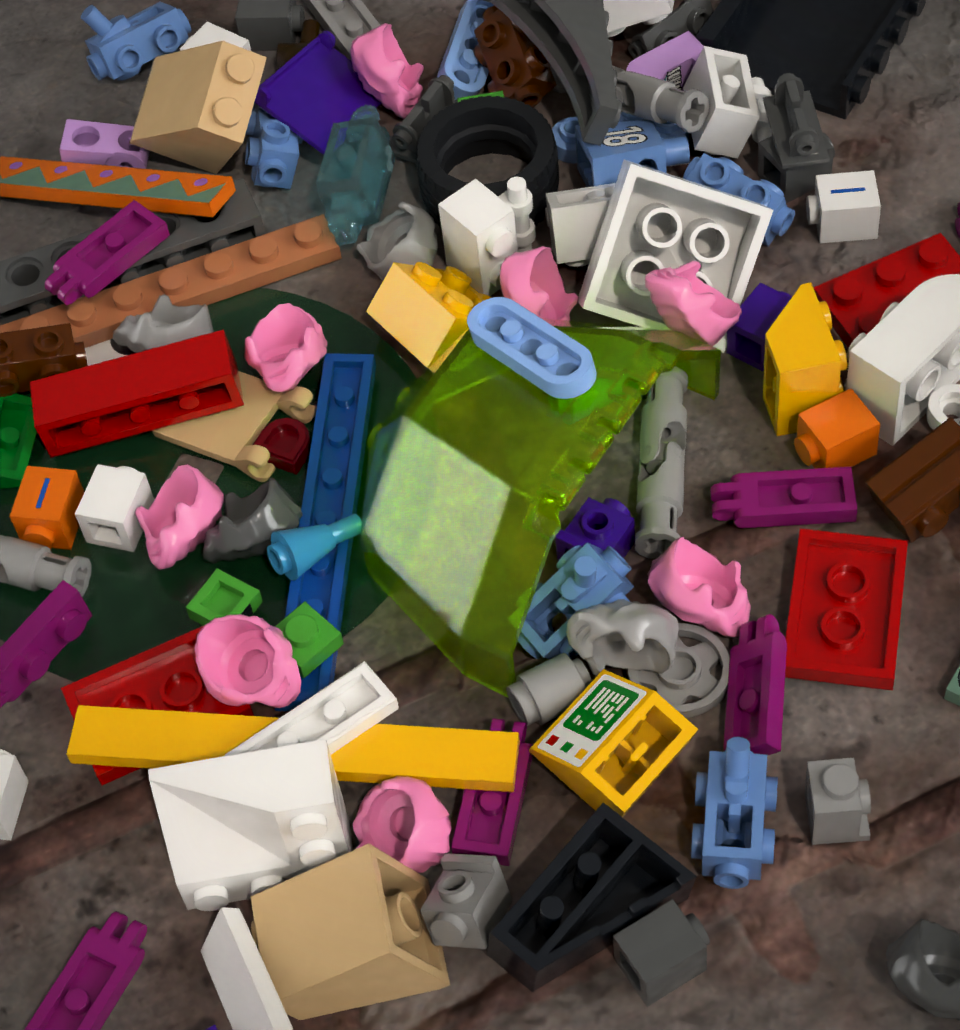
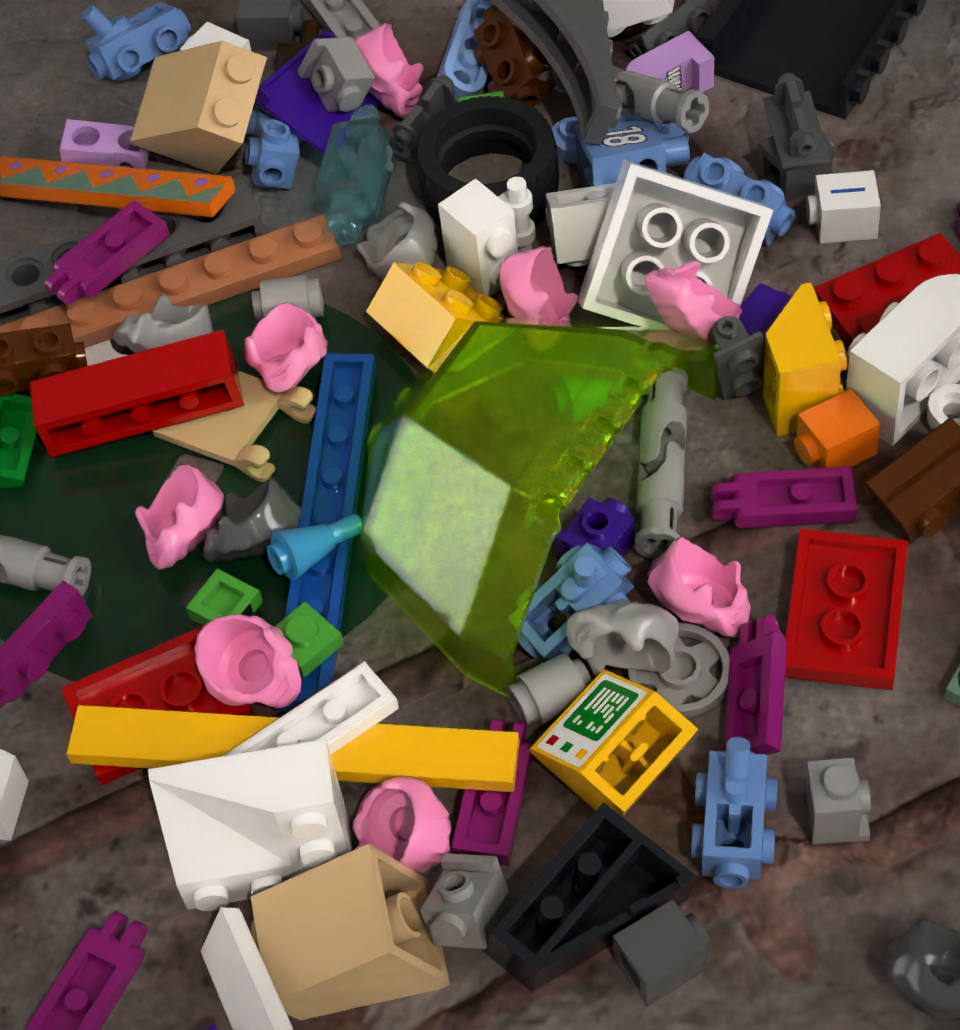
(47, 507): orange brick -> none
(110, 504): white brick -> none
(287, 443): dark red tile -> none
(294, 290): none -> light grey brick
(337, 73): none -> light grey brick
(532, 347): light blue plate -> none
(734, 102): white brick -> none
(739, 359): none -> dark grey hinge

